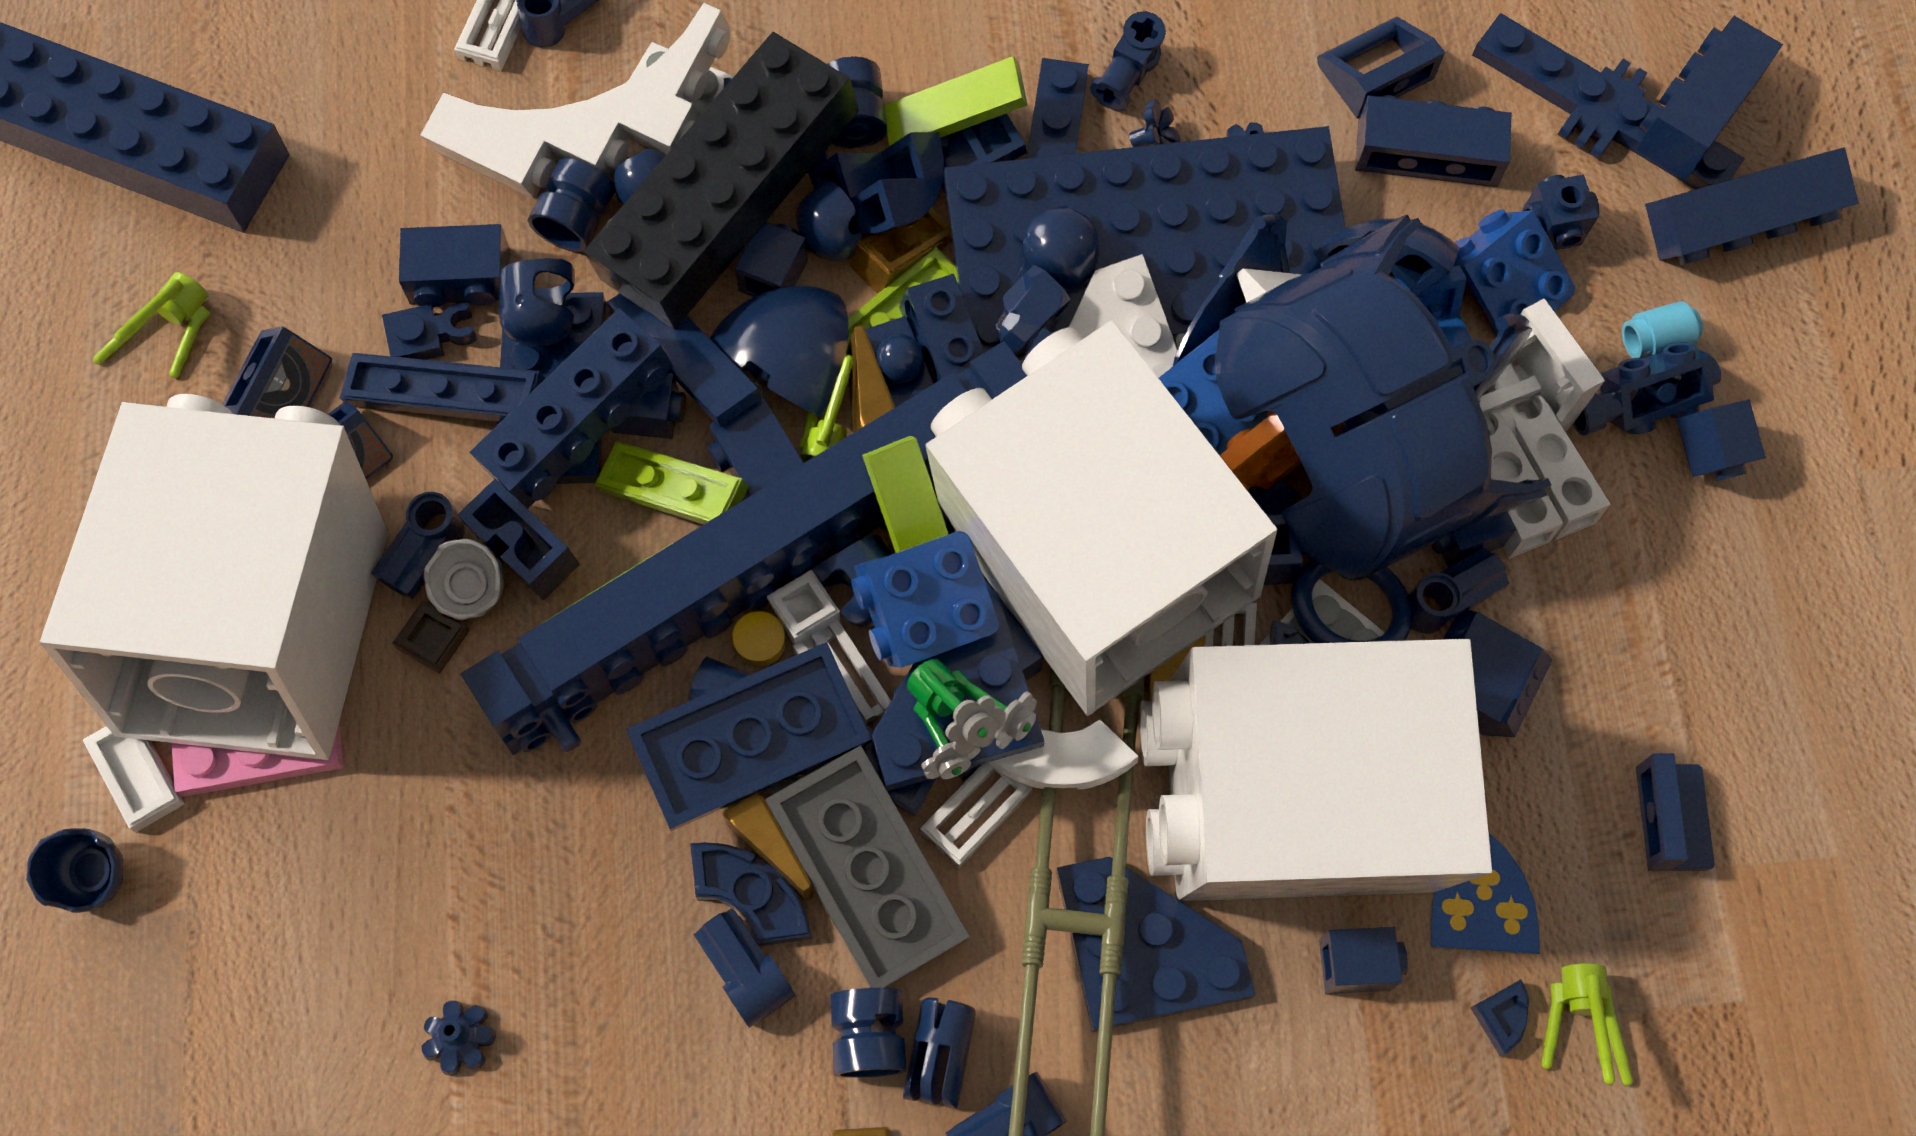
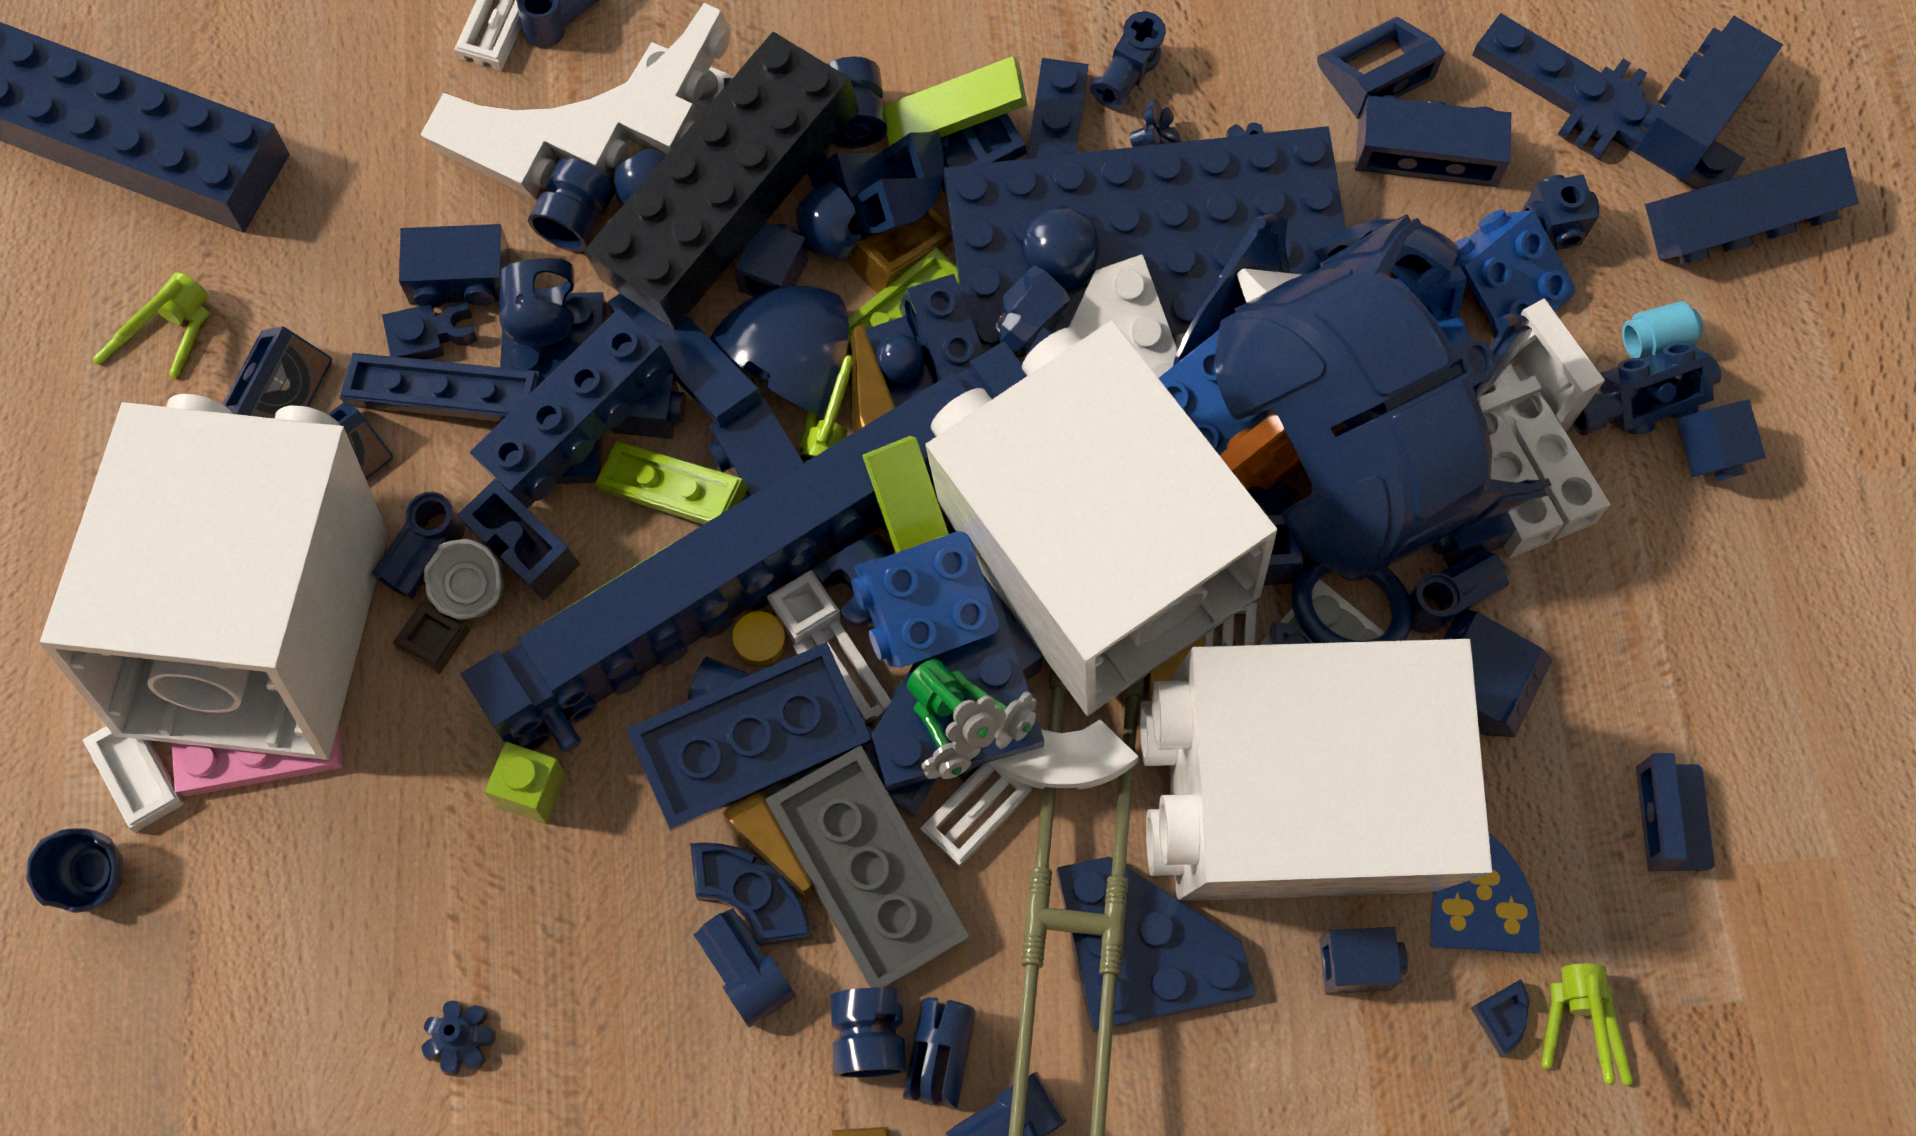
(525, 782): none -> lime brick

